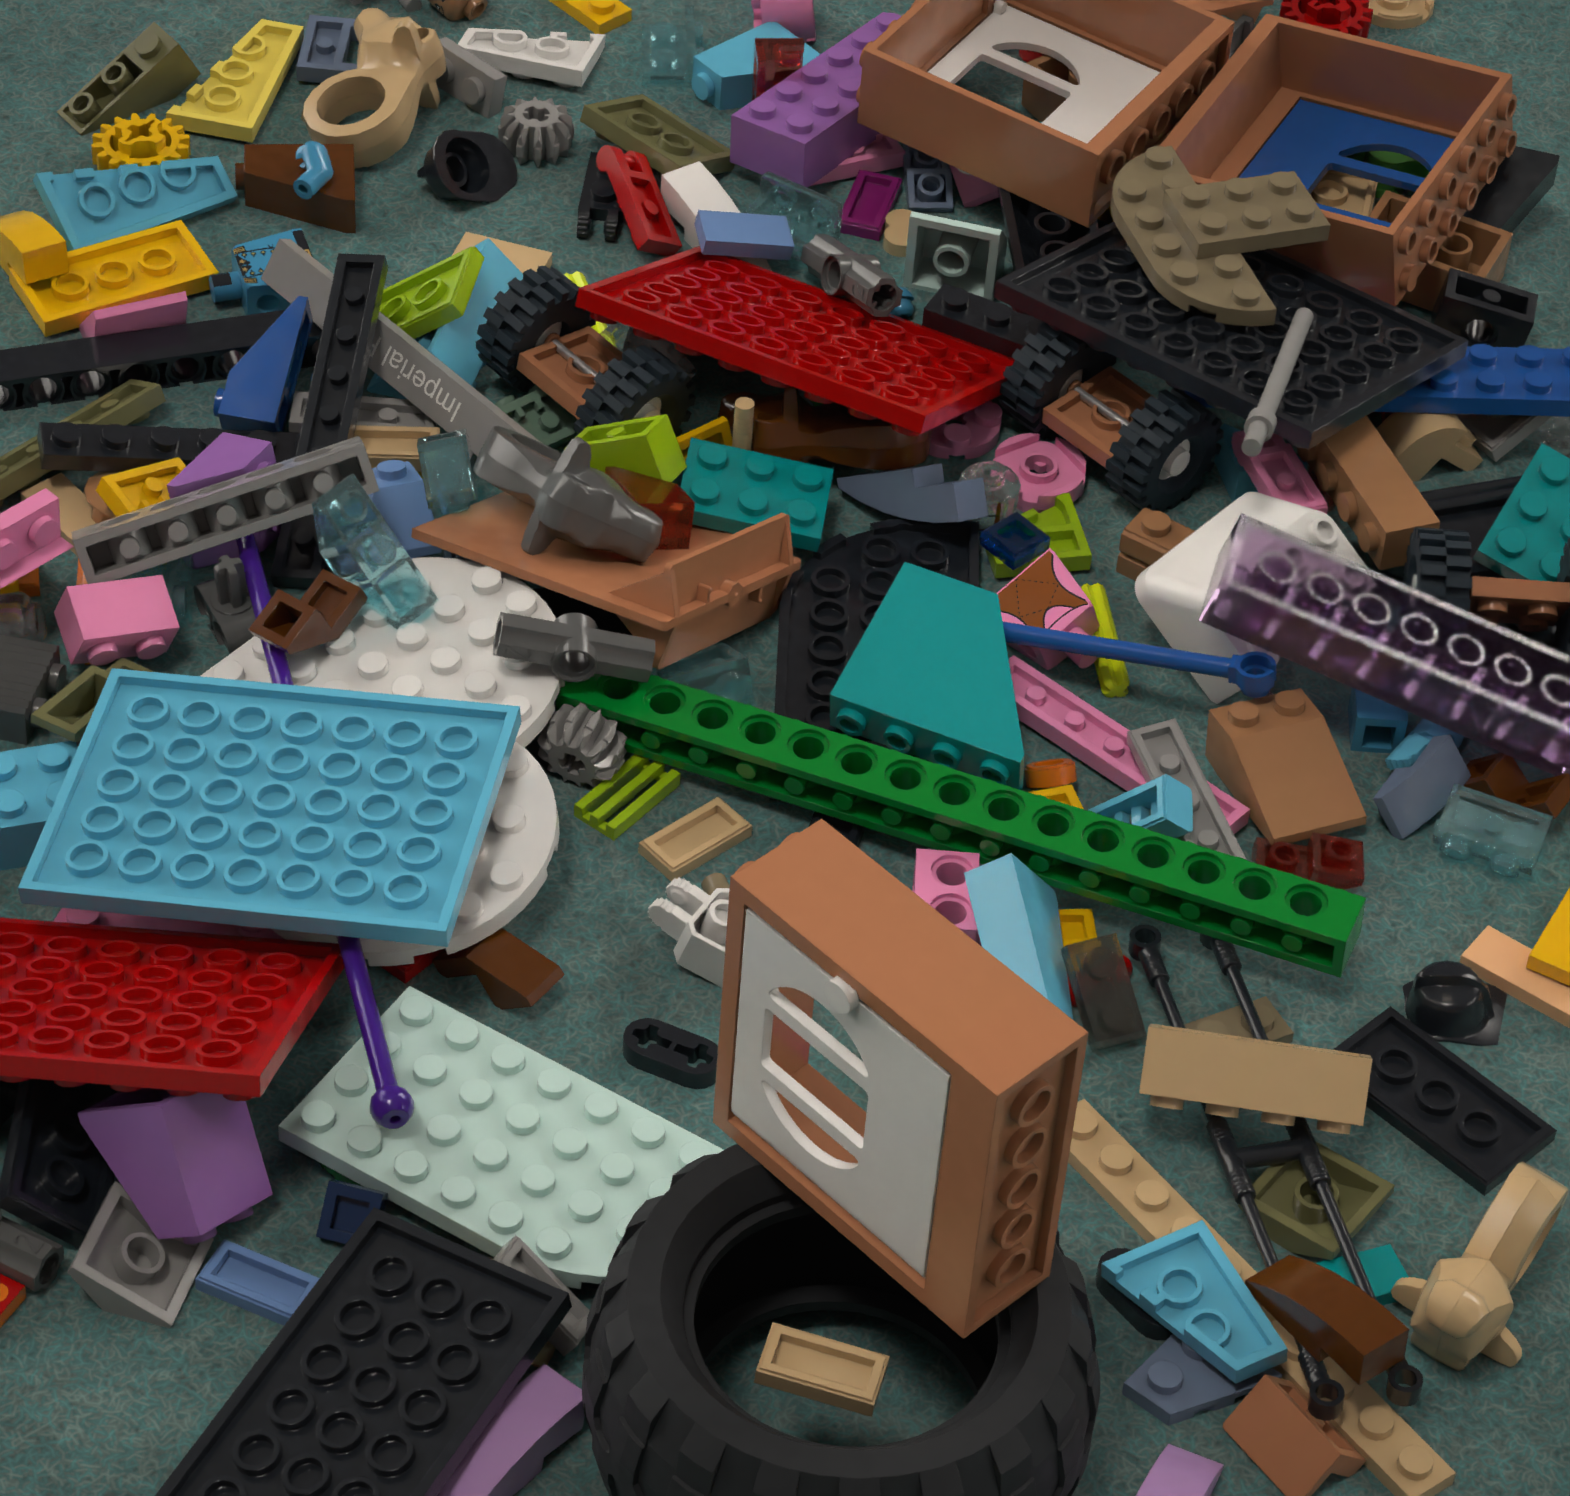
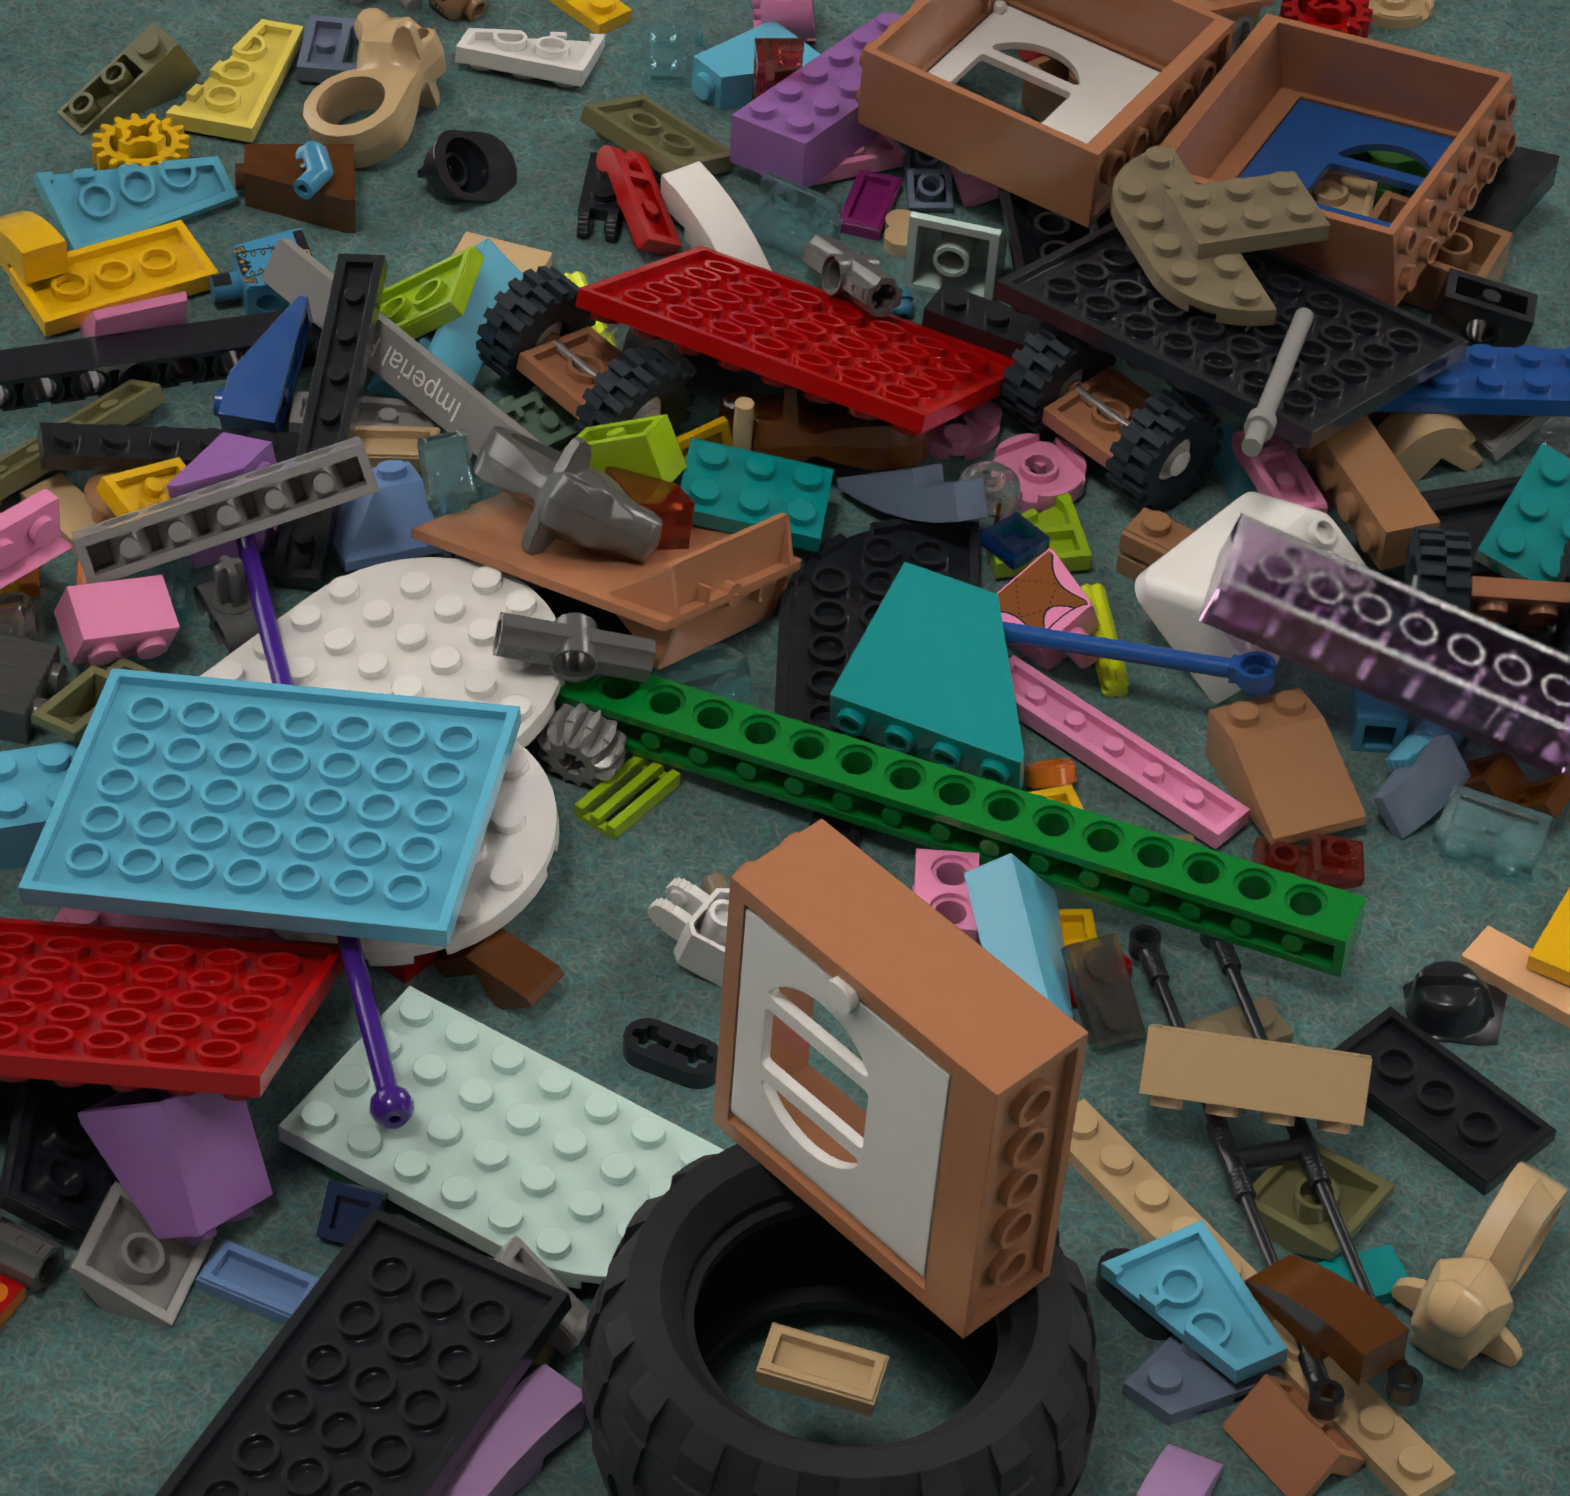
(312, 620): reddish brown slope -> none
(368, 554): clear light blue slope -> none
(472, 80): light grey plate -> none
(536, 130): light grey gear -> none
(695, 839): tan tile -> none
(744, 235): medium blue tile -> none
(1164, 750): light grey tile -> none
(1165, 797): medium azure slope -> none

